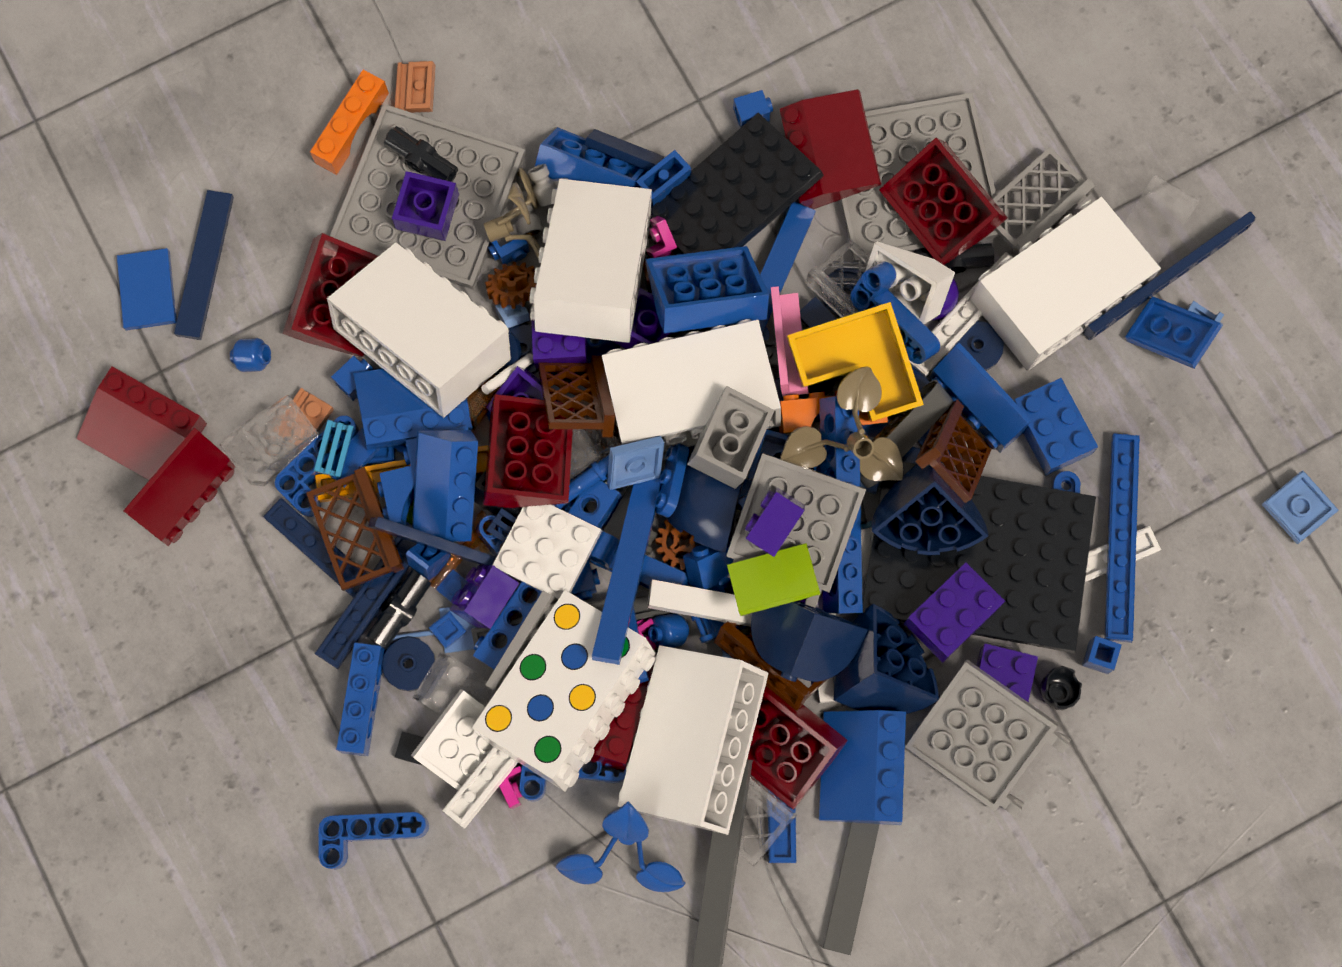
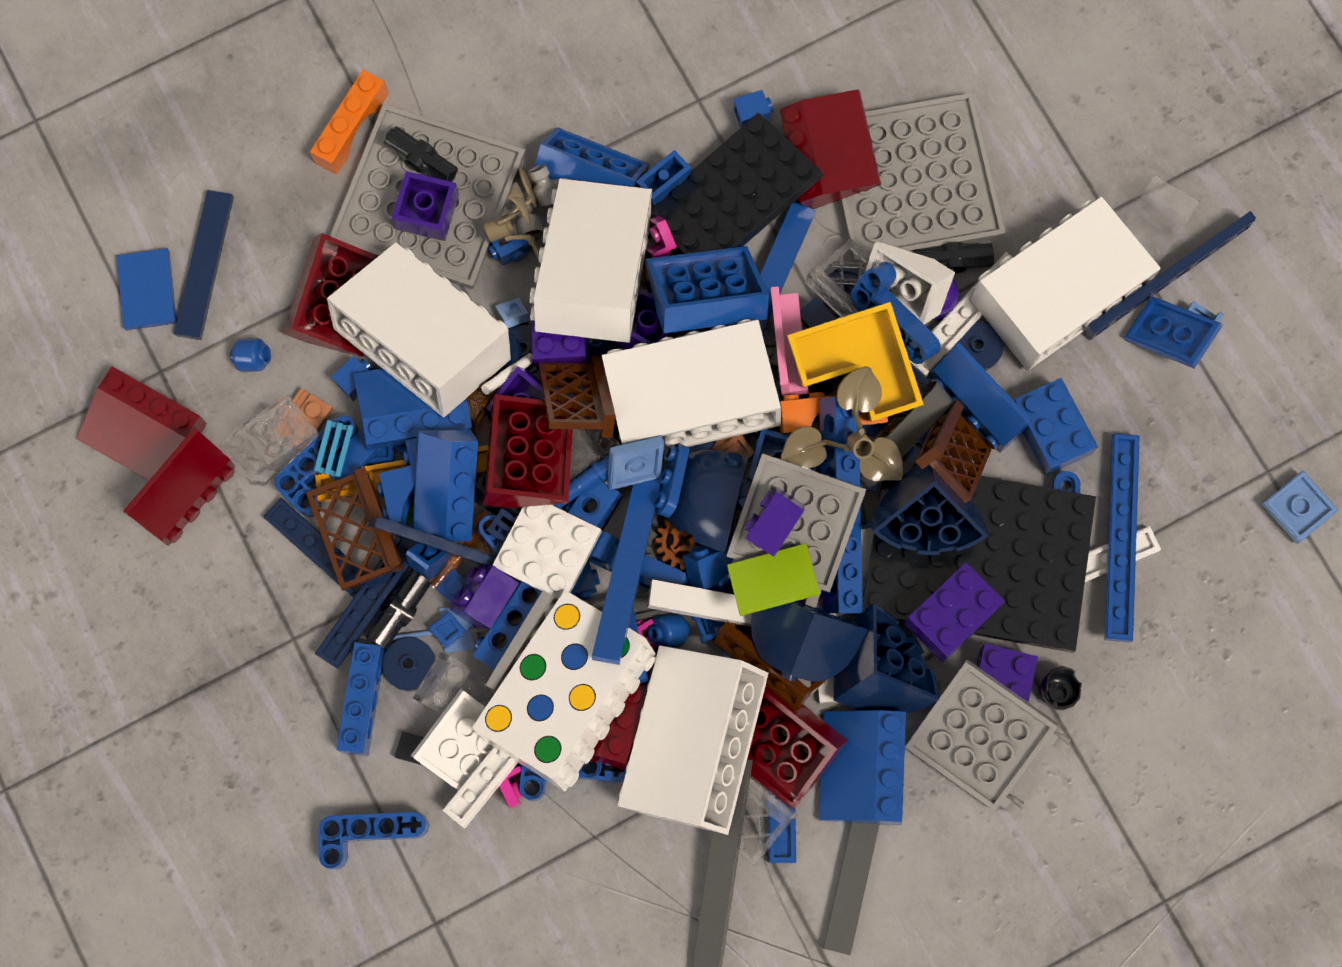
(415, 86): nougat plate -> none
(511, 285): dark orange gear -> none
(622, 150): dark blue tile -> none
(629, 828): blue plant -> none
(731, 438): light grey slope -> none
(942, 202): dark red slope -> none
(1055, 212): light grey fence -> none
(1101, 655): blue brick -> none

